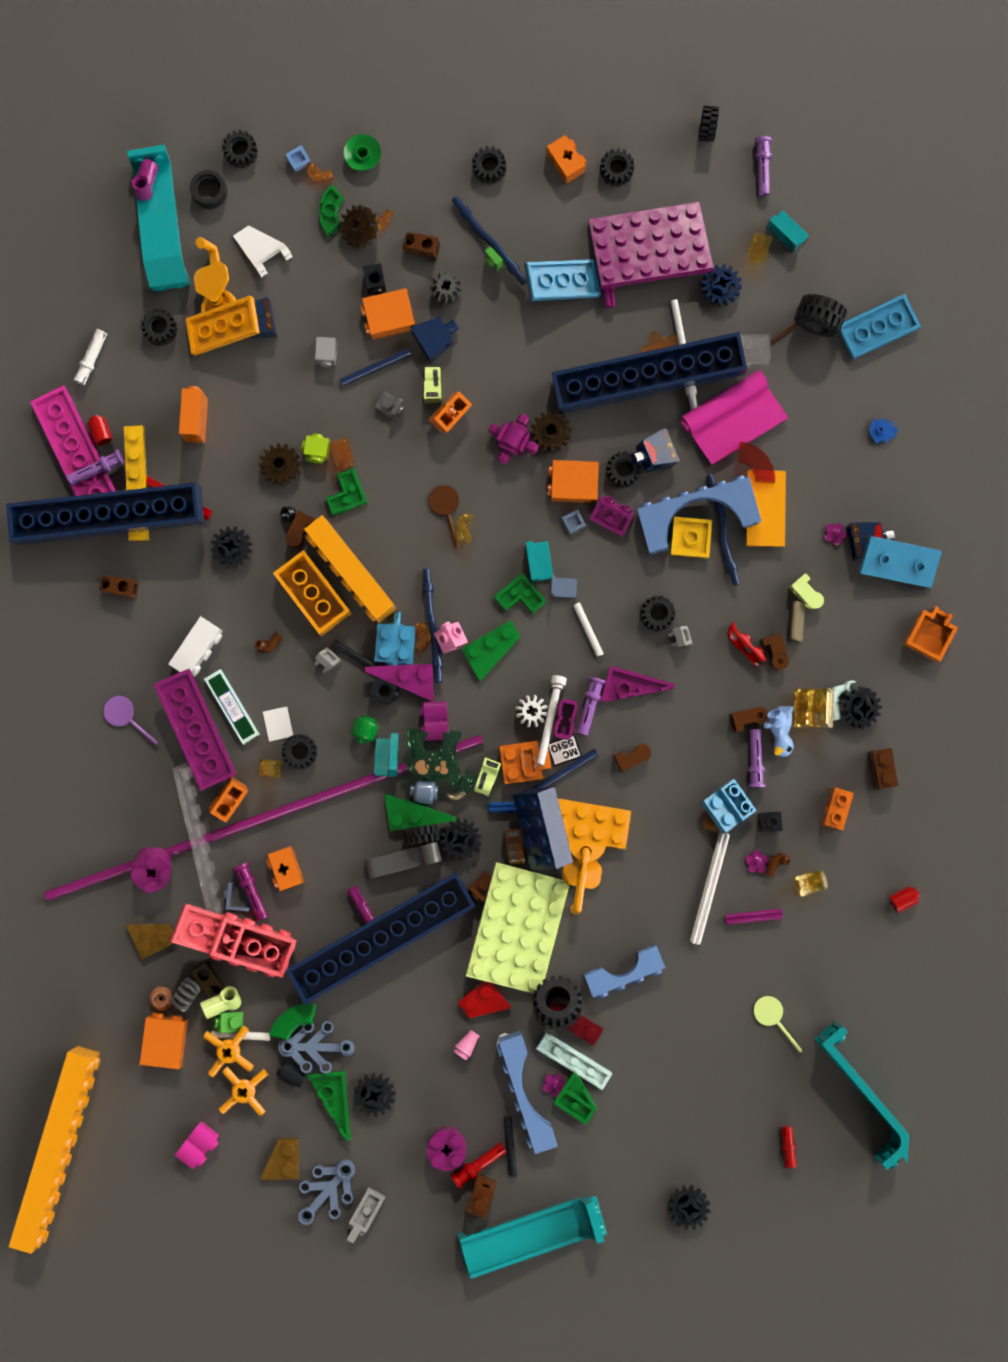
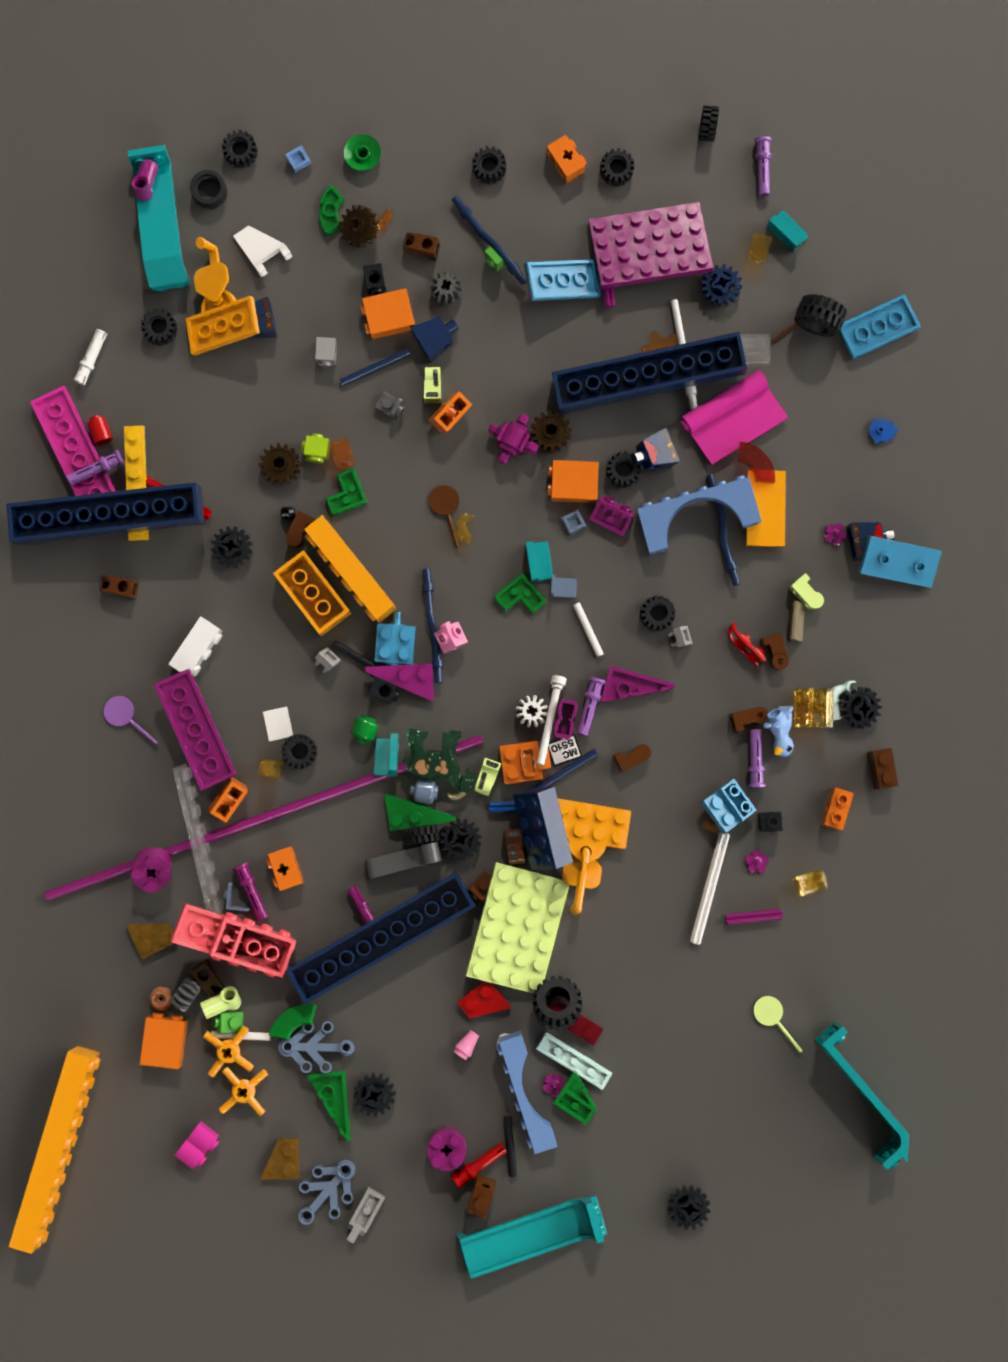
(193, 415): orange brick -> none
(232, 706): tile -> none
(268, 645): reddish brown arm -> none
(290, 1074): black brick -> none
(318, 175): clear orange arm -> none
(424, 635): clear orange arm -> none
(435, 719): magenta brick -> none
(490, 648): green wing -> none
(647, 963): medium blue arch -> none
(691, 537): yellow plate -> none
(775, 861): reddish brown arm -> none
(788, 1147): red pin -> none
(904, 899): red brick -> none
(931, 634): orange piece -> none

